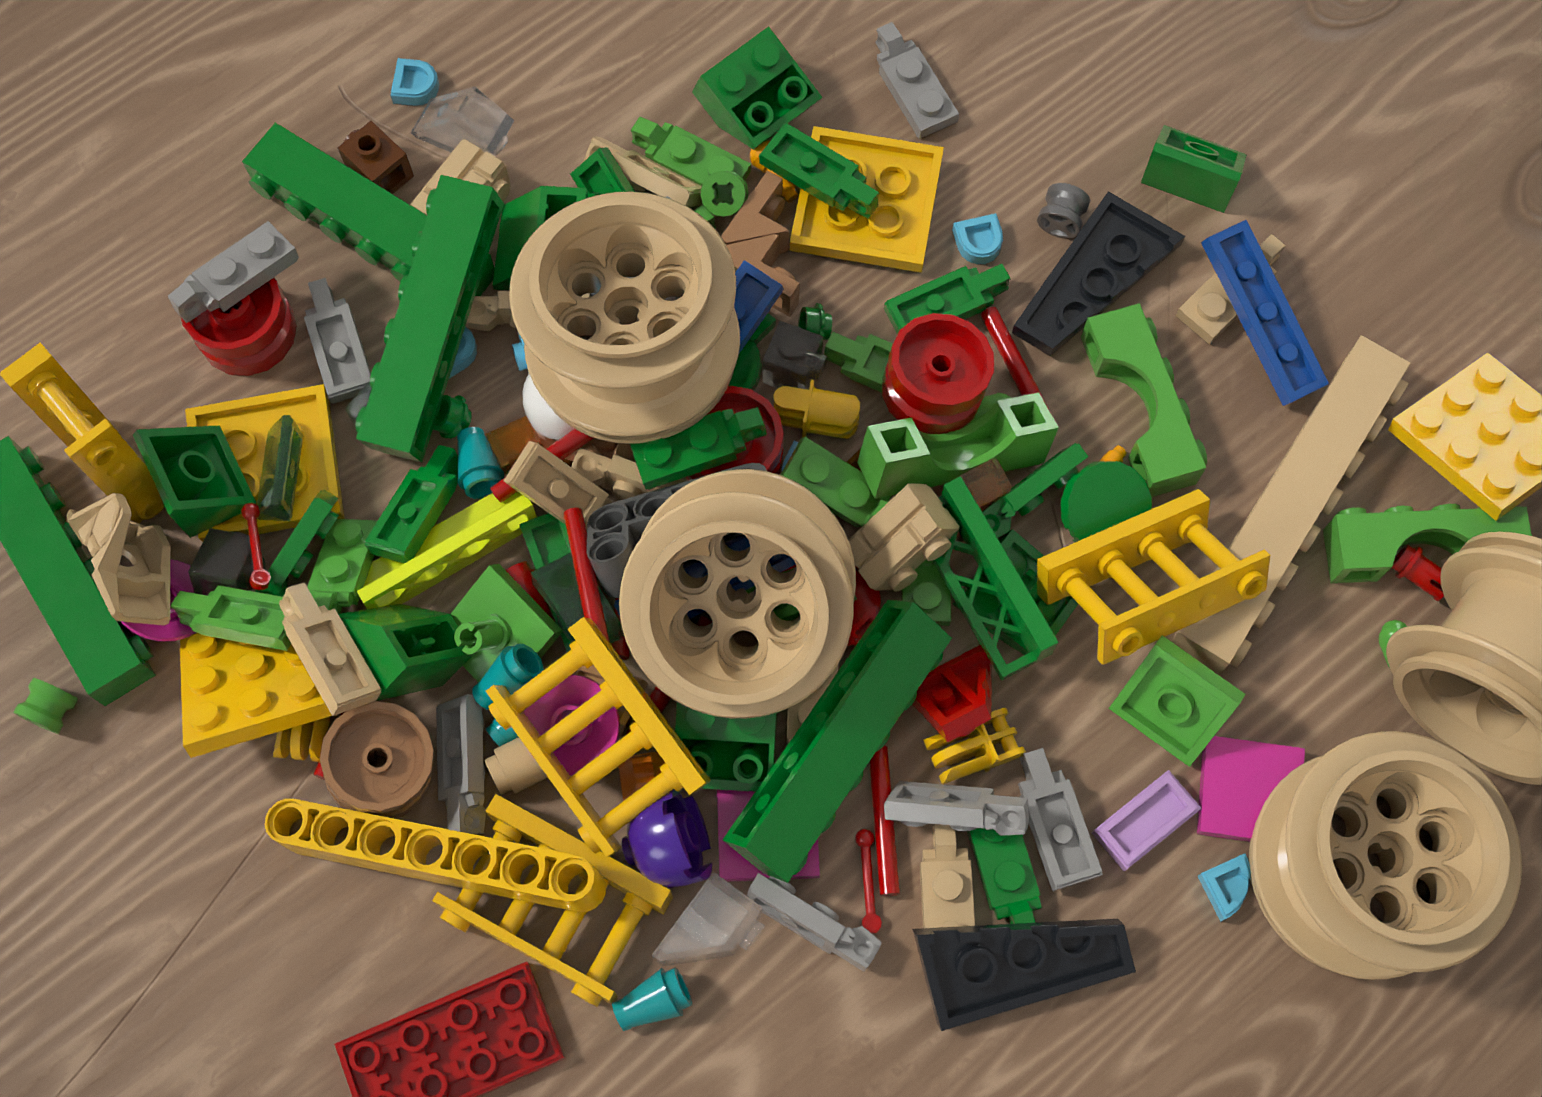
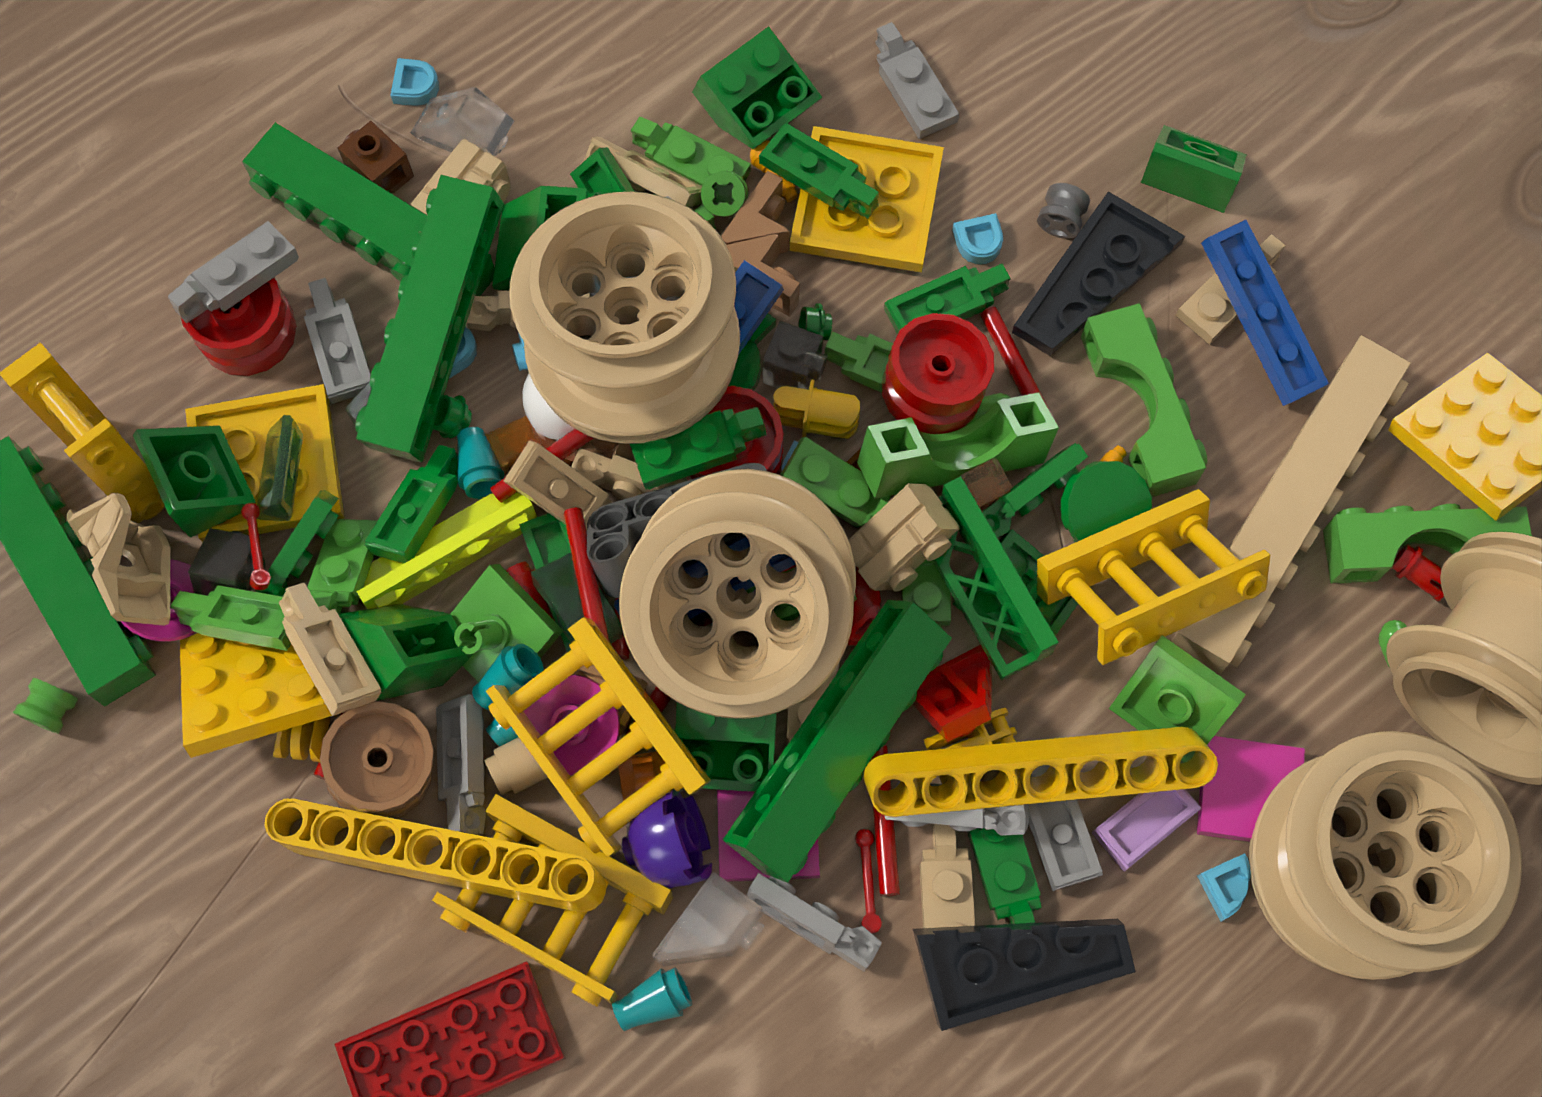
(1059, 783): none -> yellow beam

